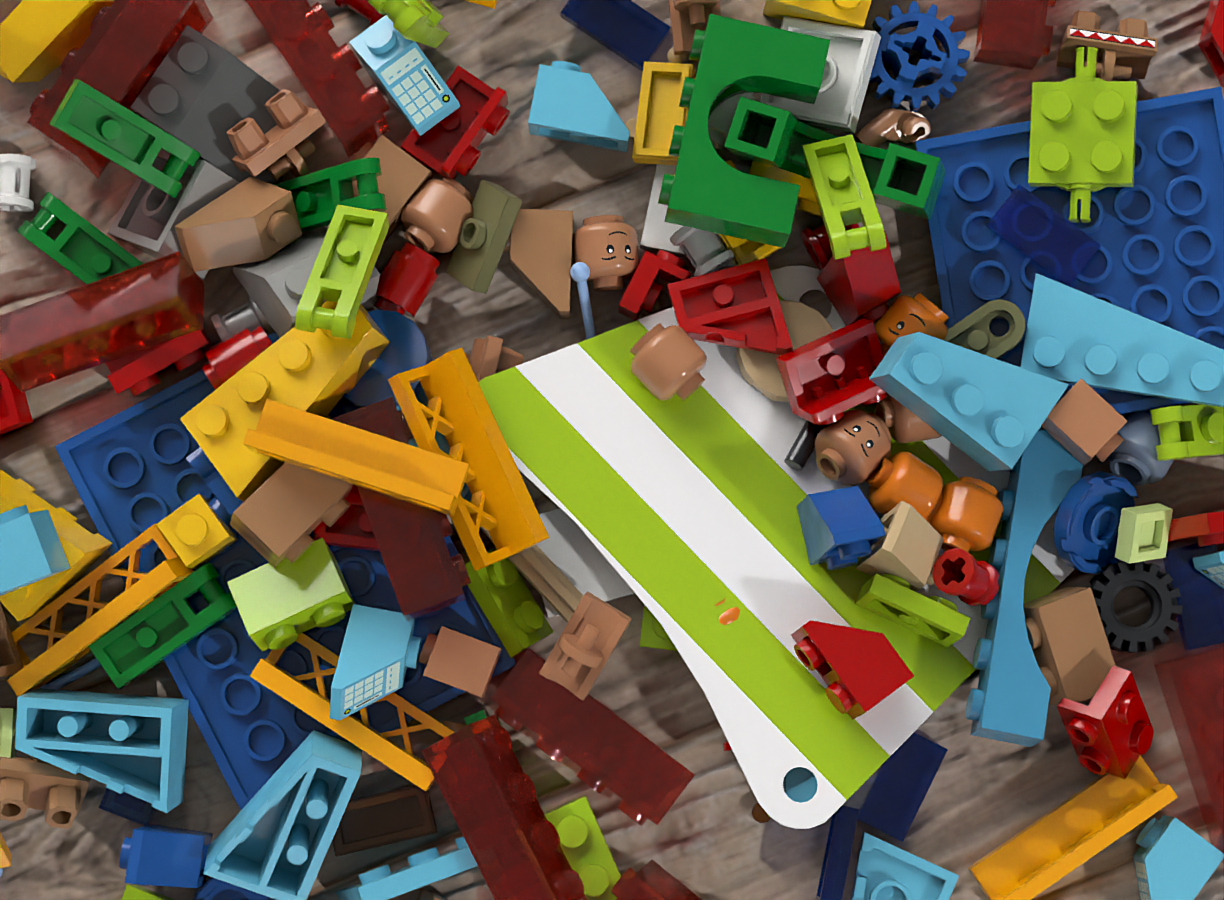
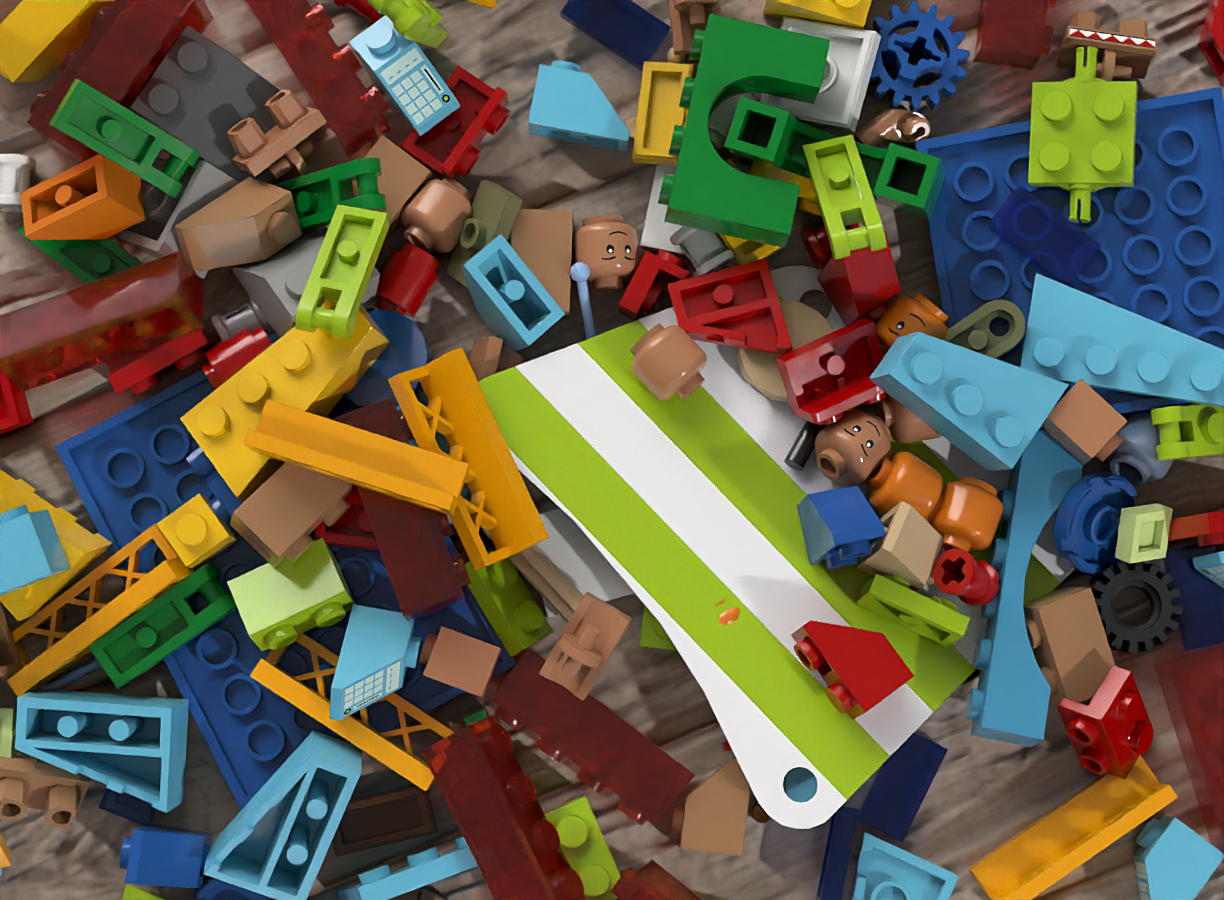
(83, 203): none -> orange slope
(509, 295): none -> medium azure slope
(714, 813): none -> medium nougat slope

